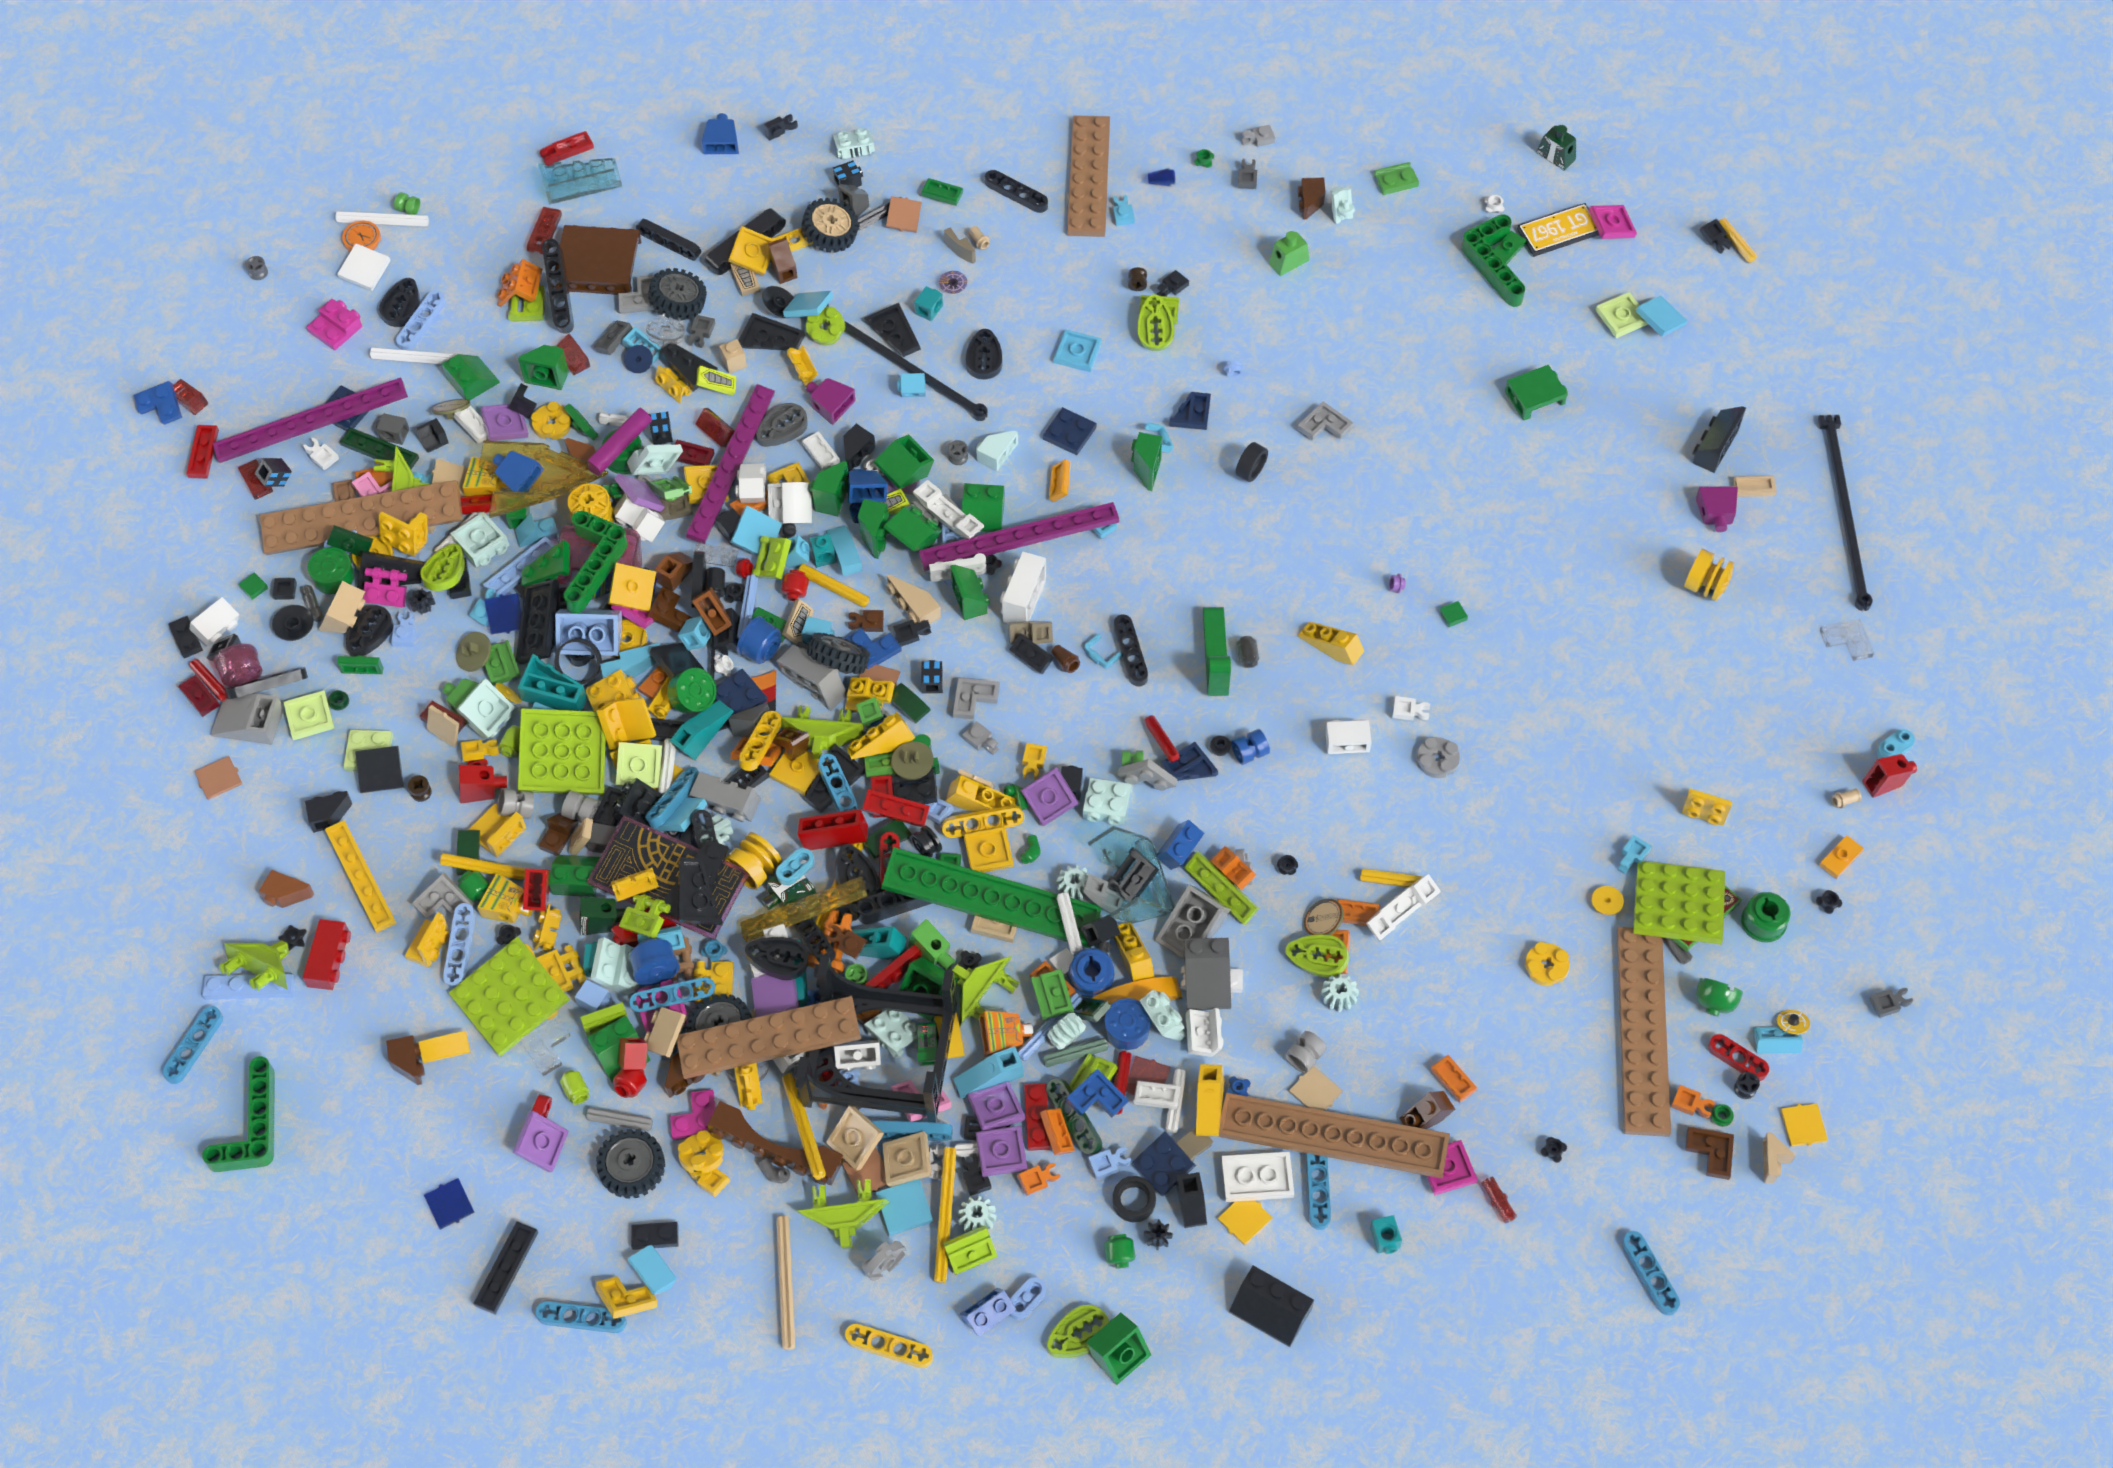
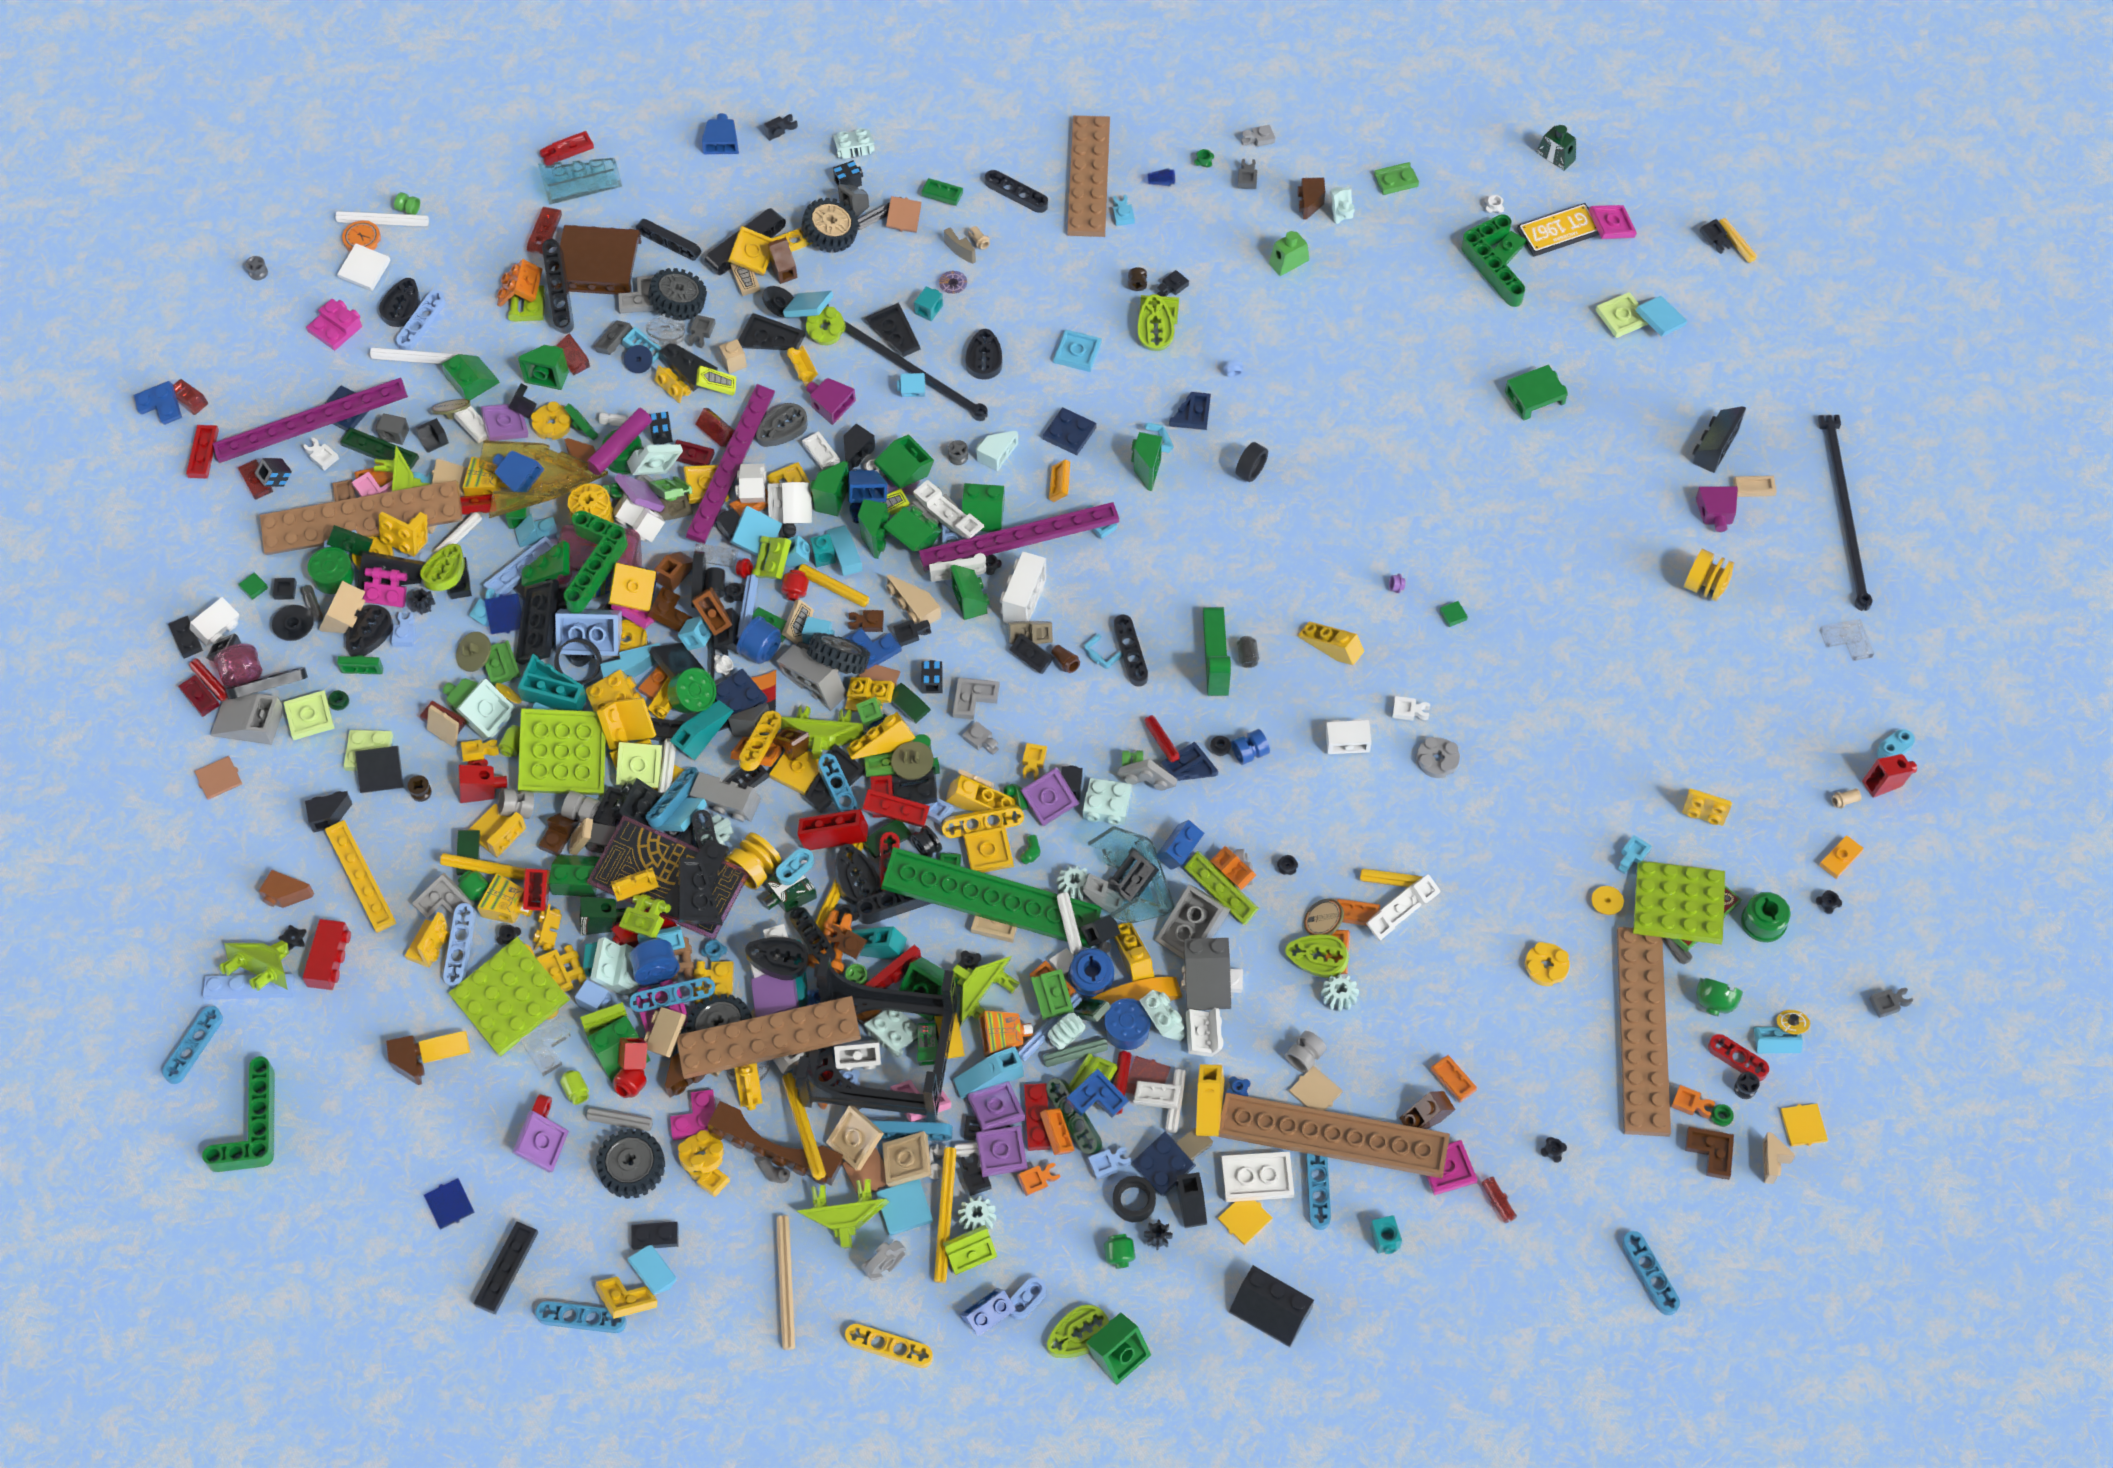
(480, 540): light aqua plate -> none
(804, 908): clear yellow plate -> none
(931, 944): bright green torso -> none
(1325, 418): light grey plate -> none

